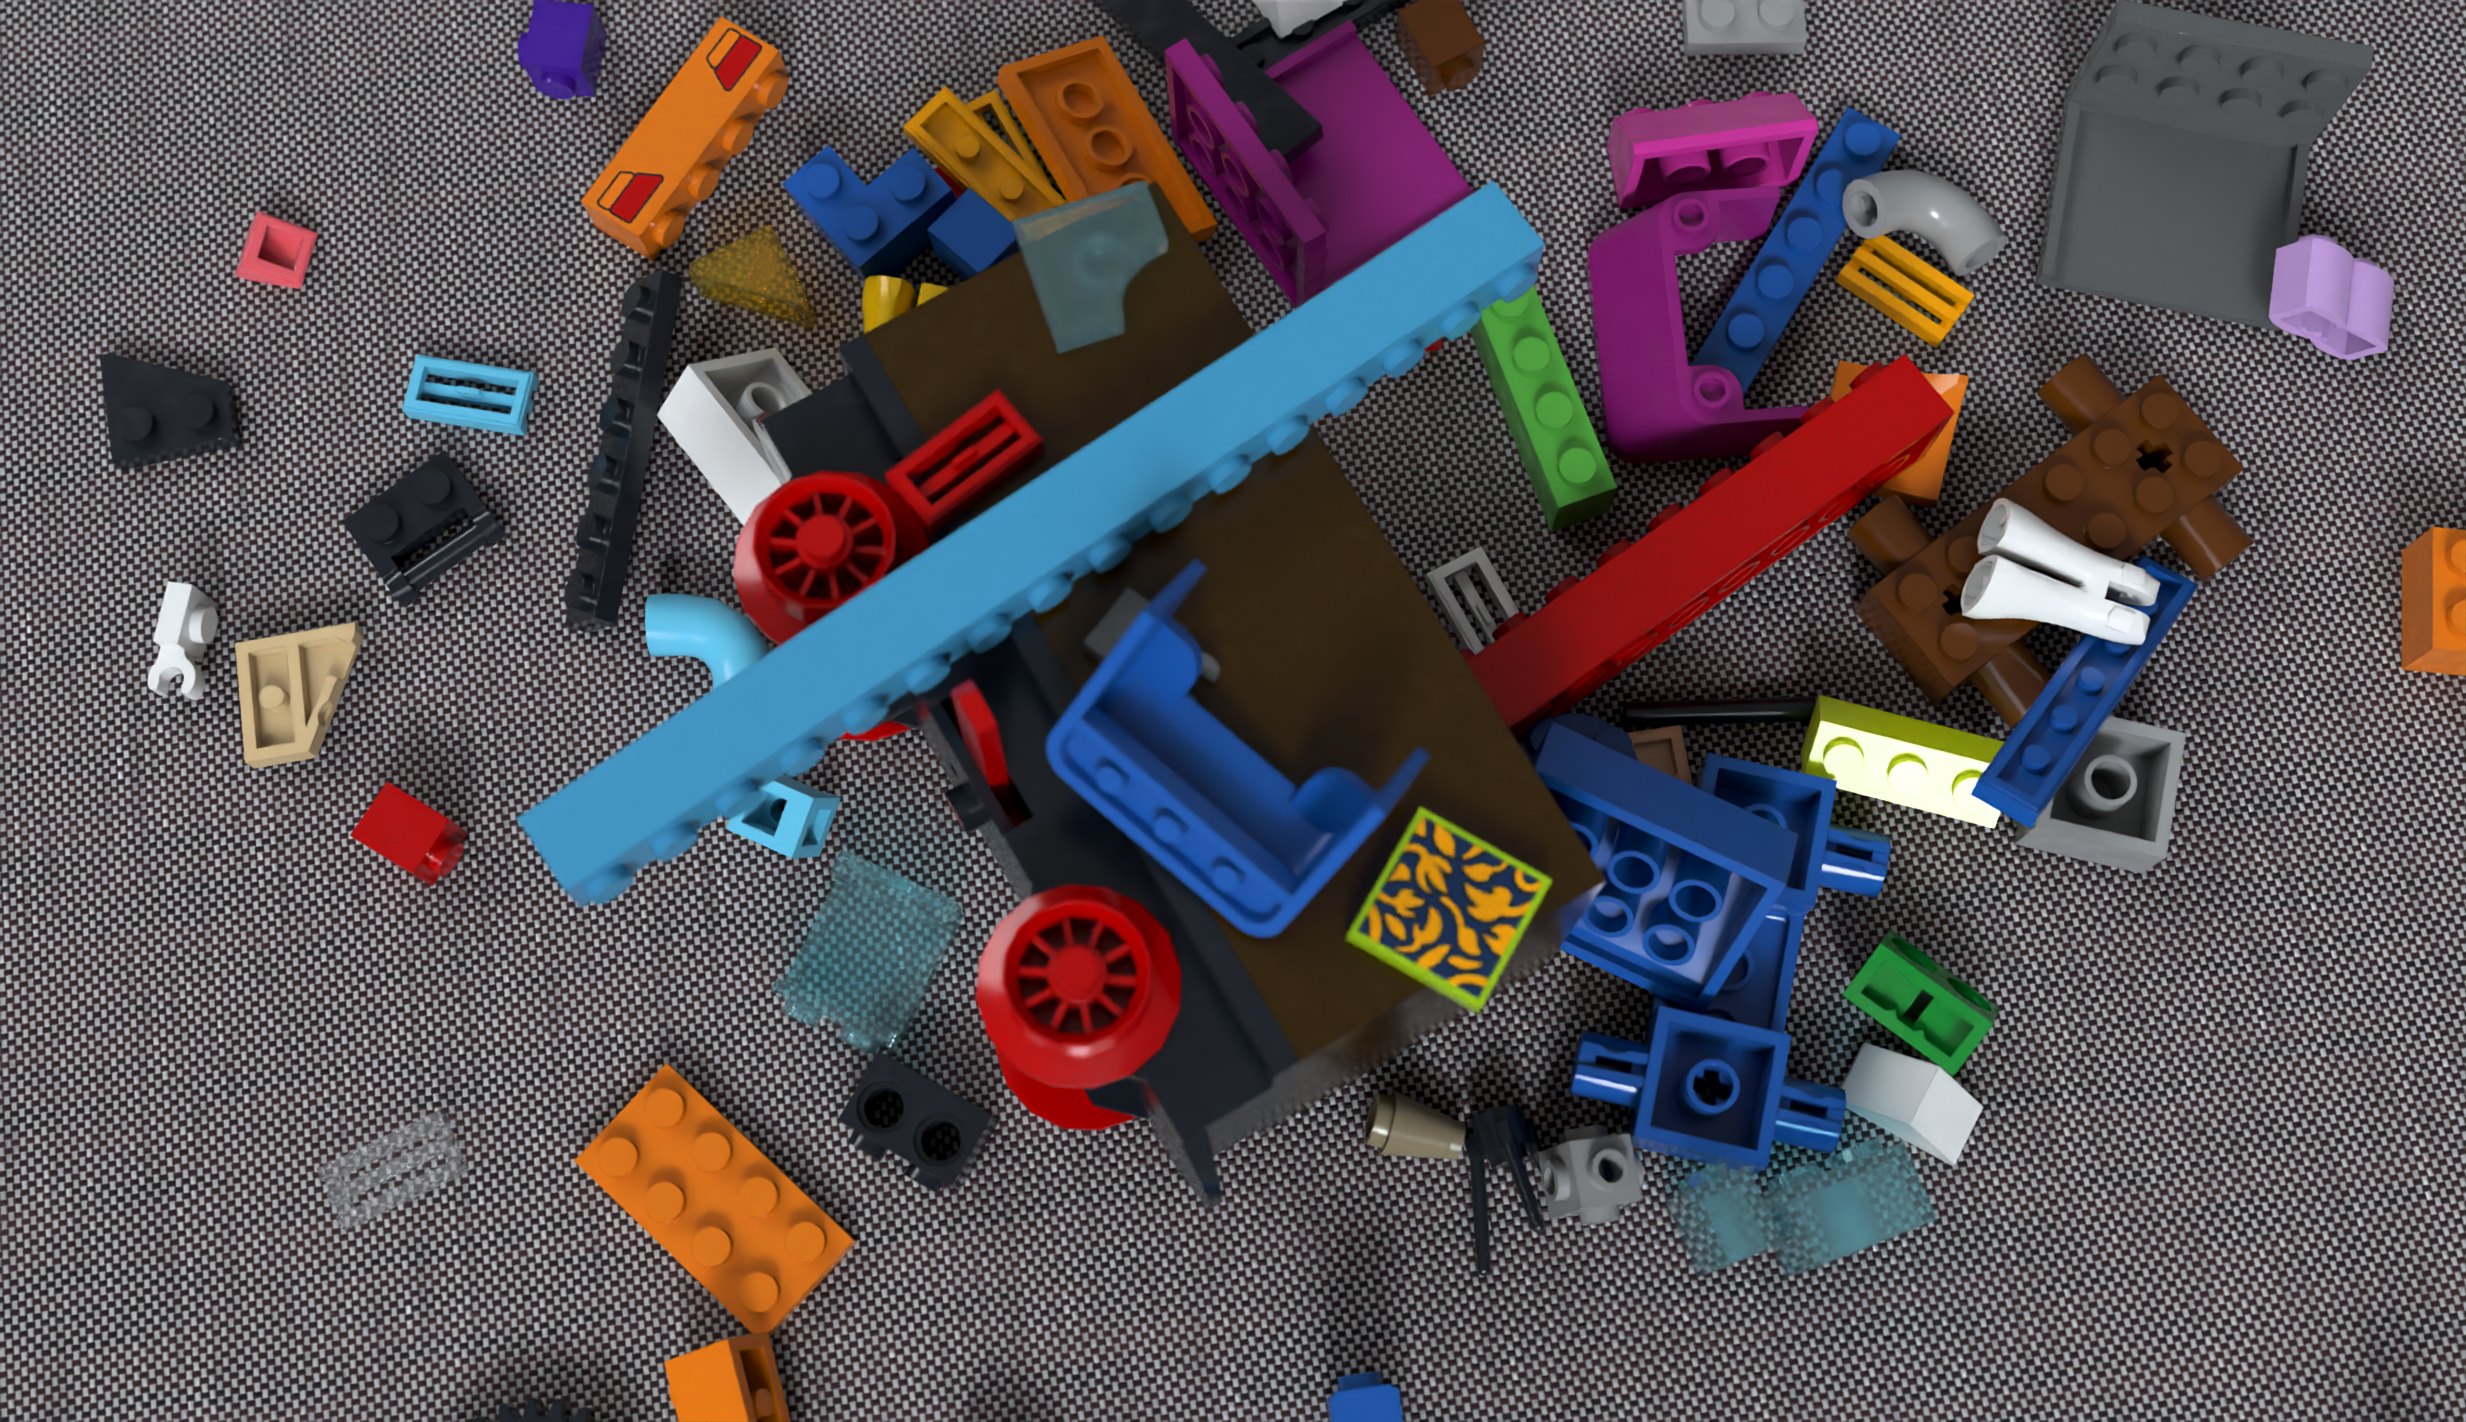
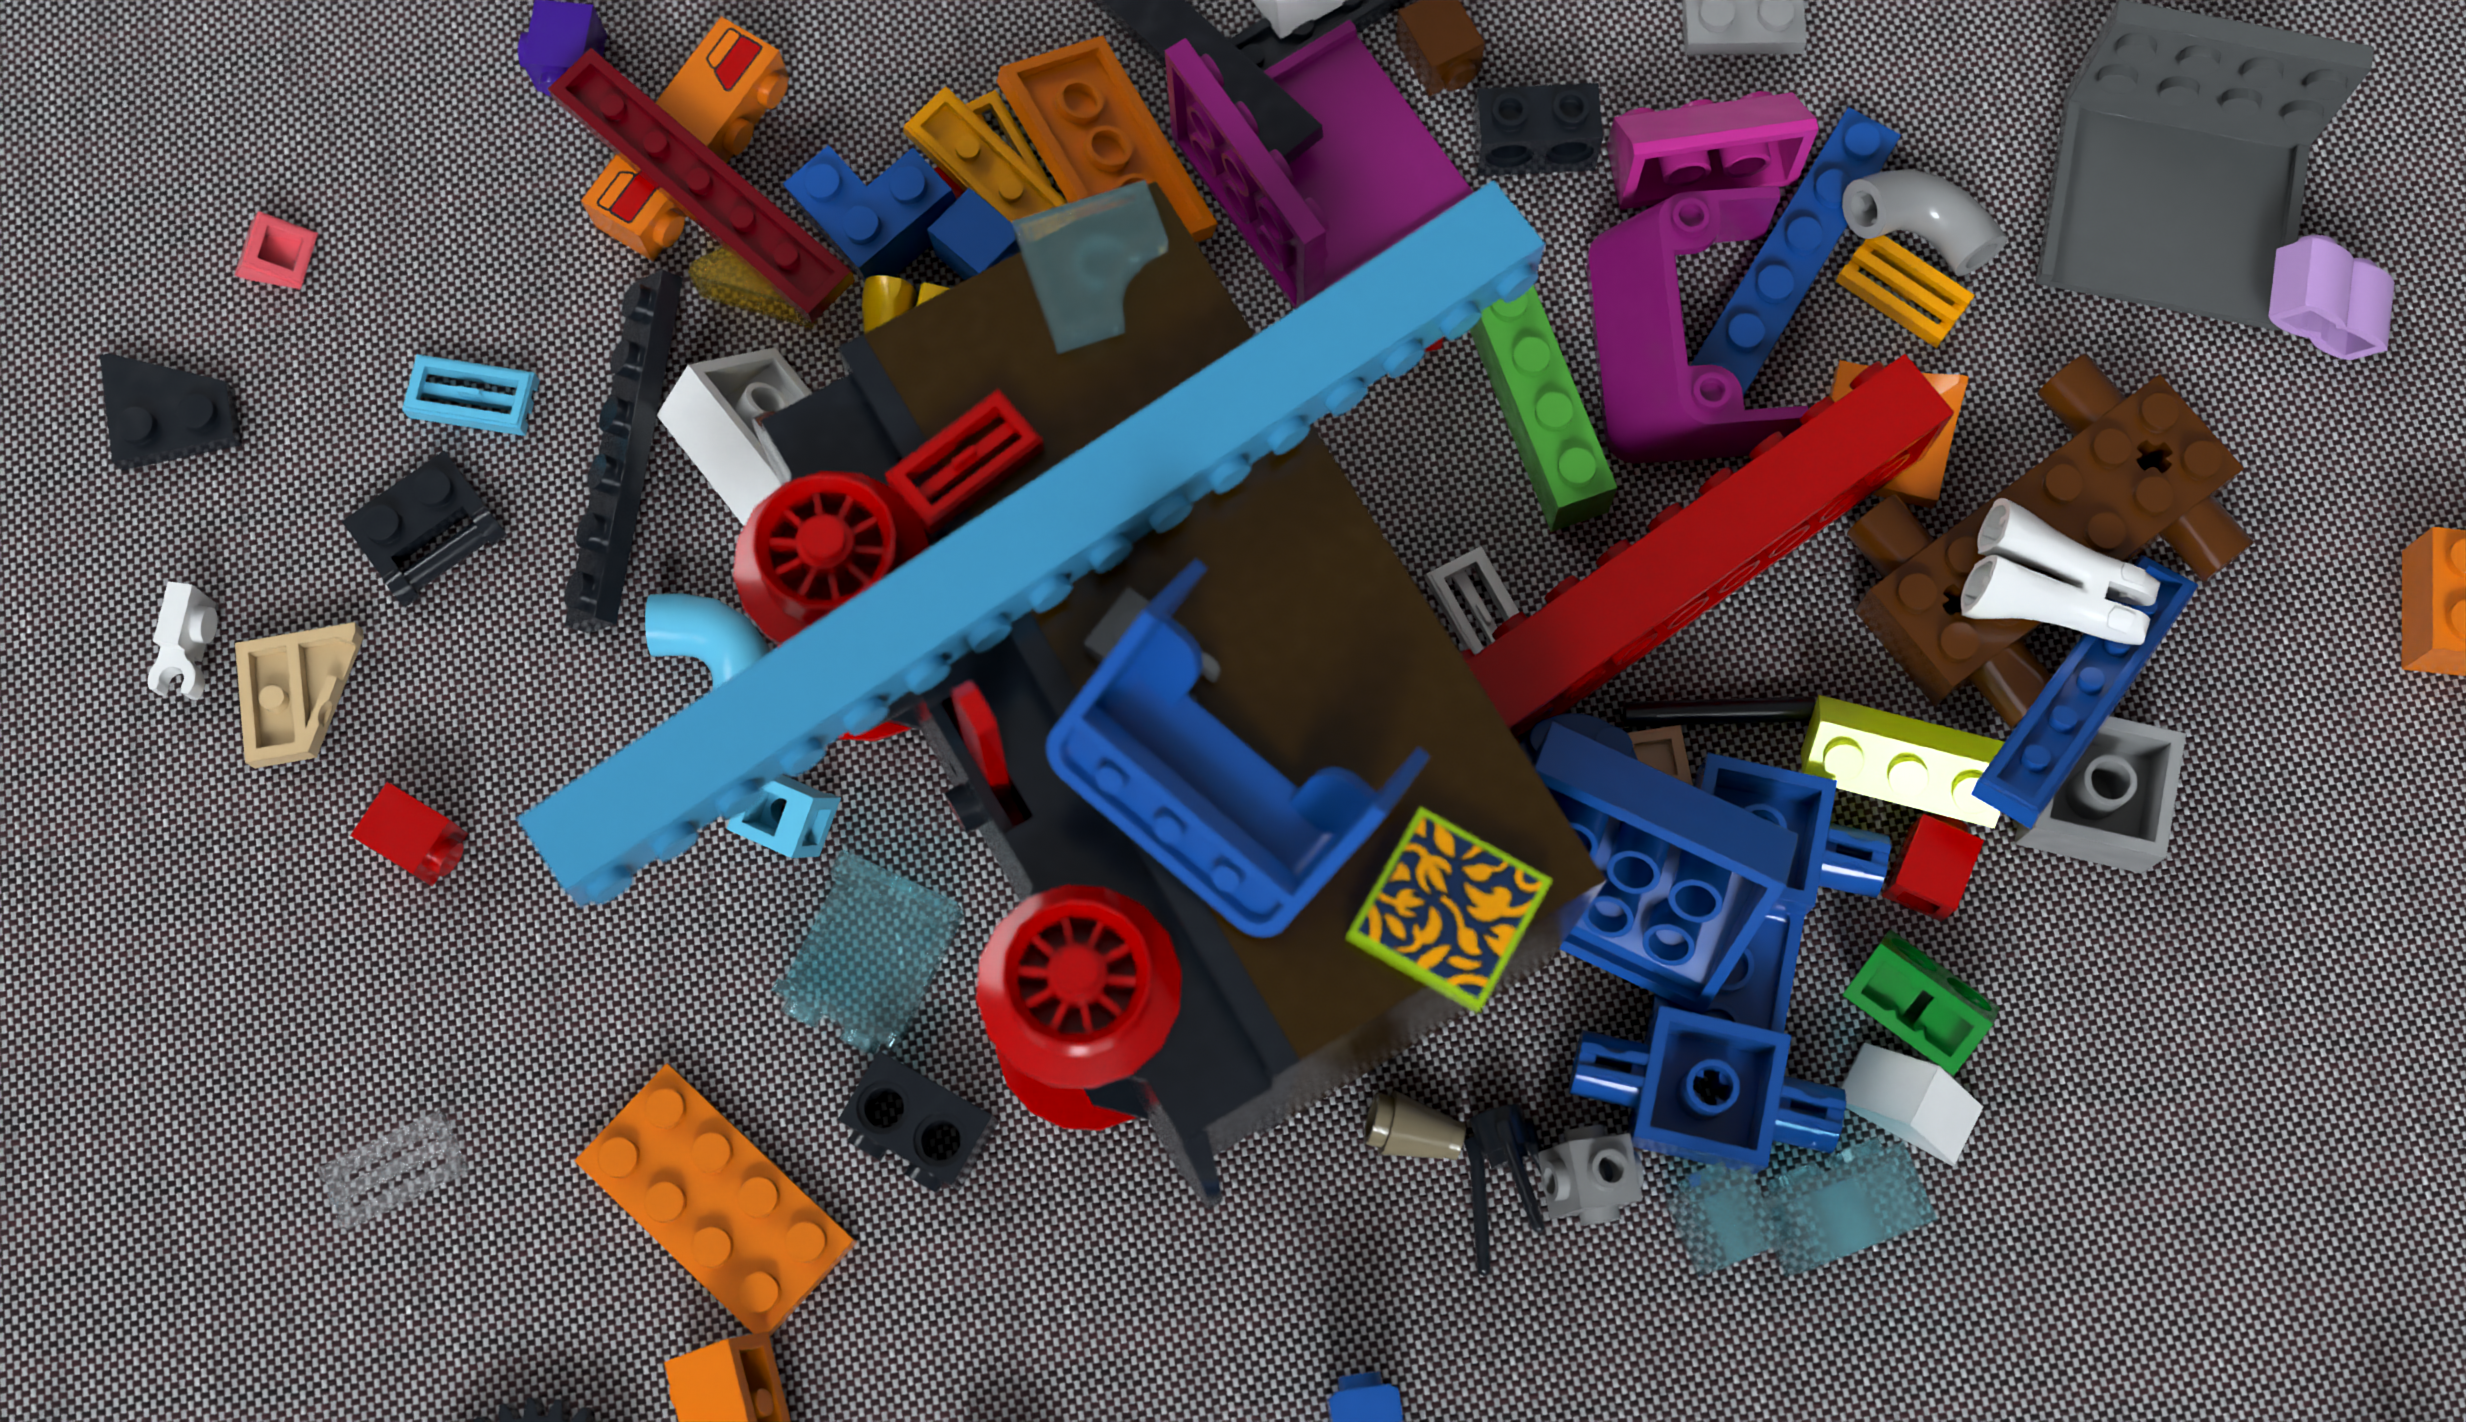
(702, 185): none -> dark red plate
(1537, 129): none -> black brick
(1933, 866): none -> red brick

